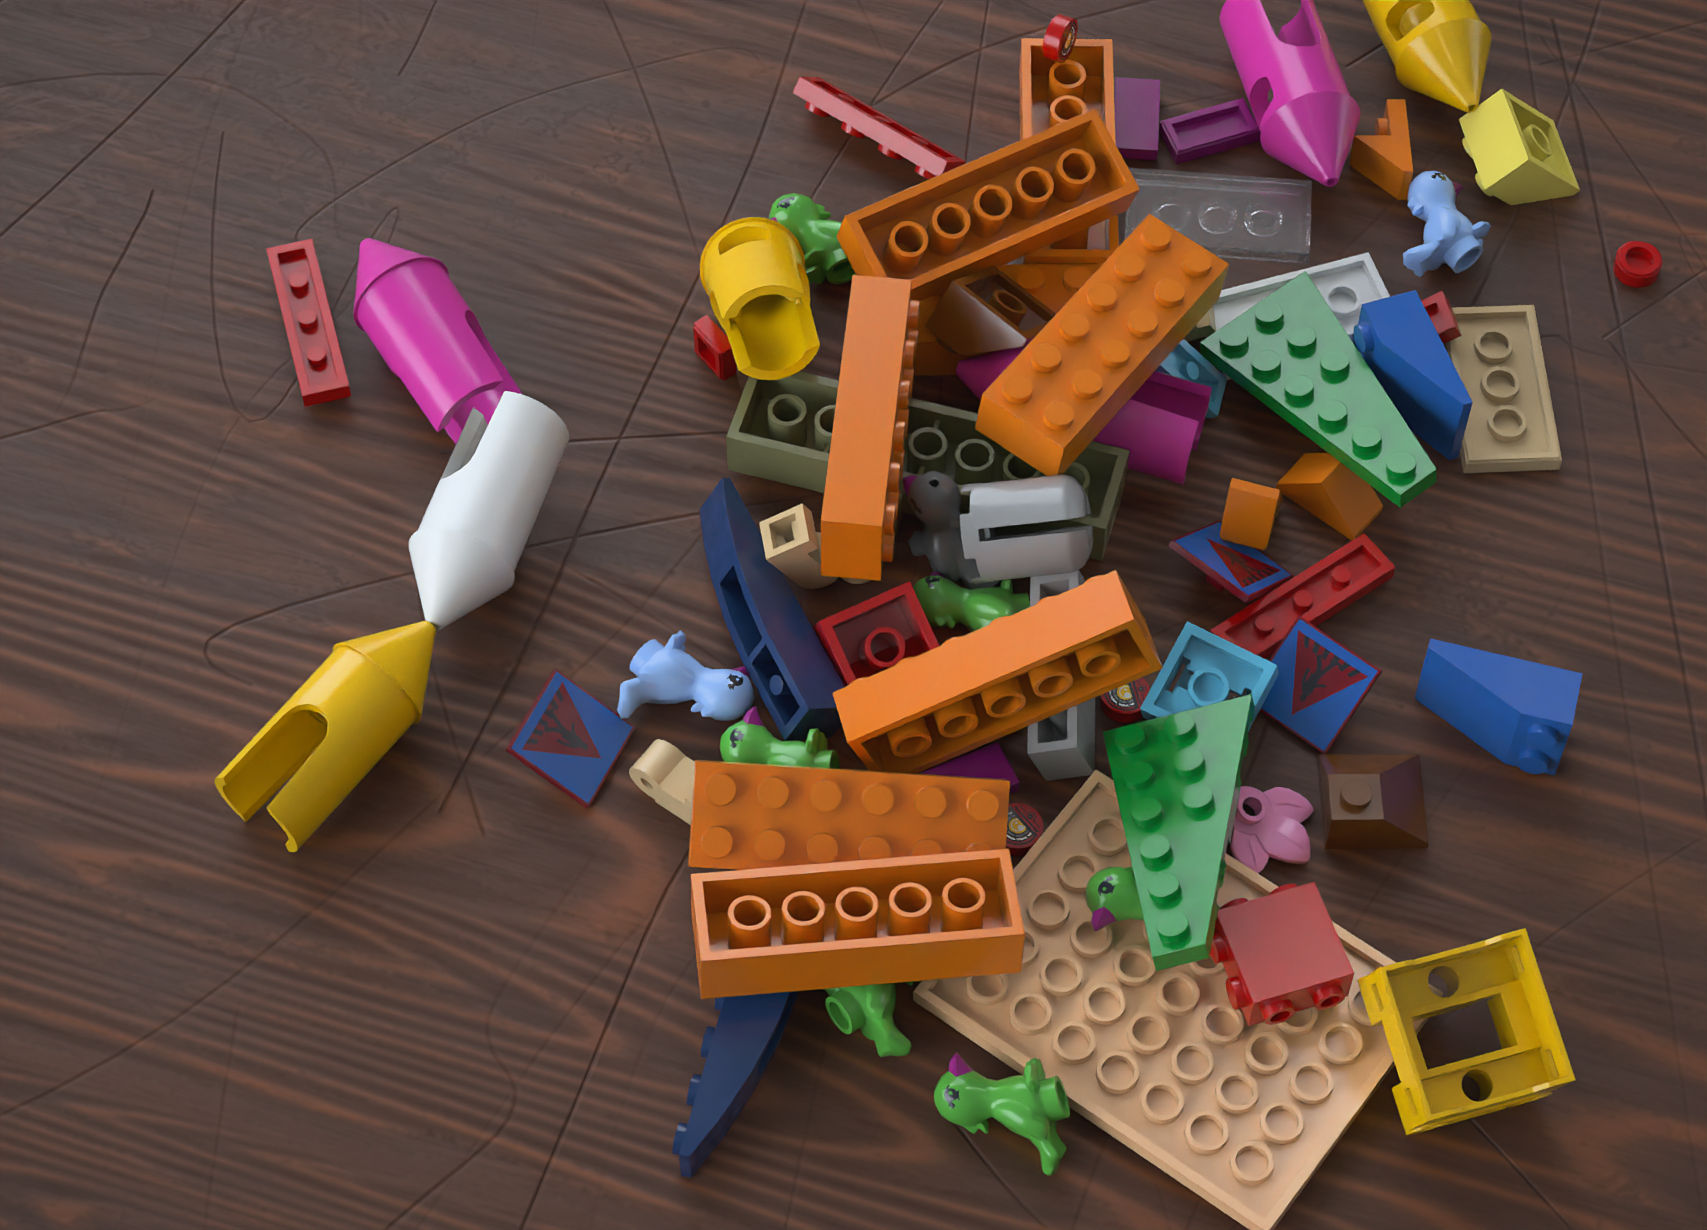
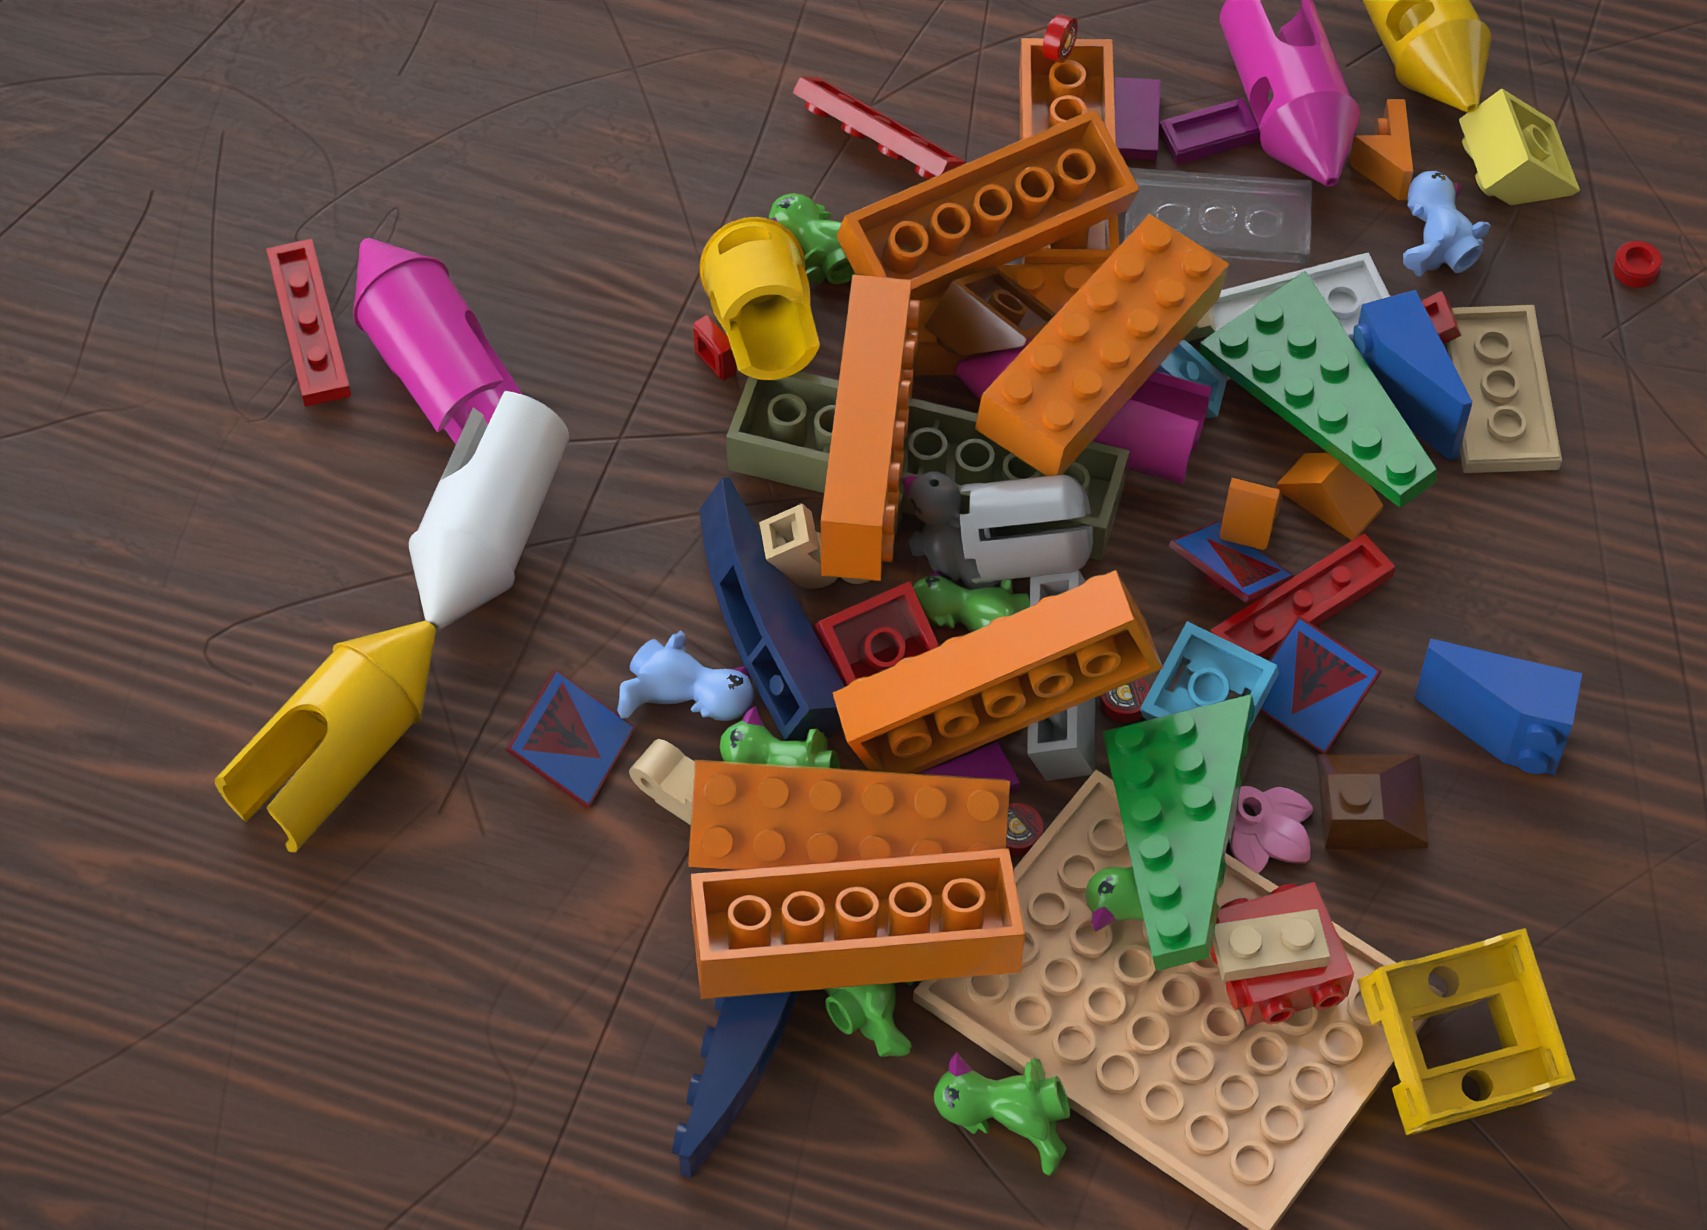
(1270, 945): none -> tan plate

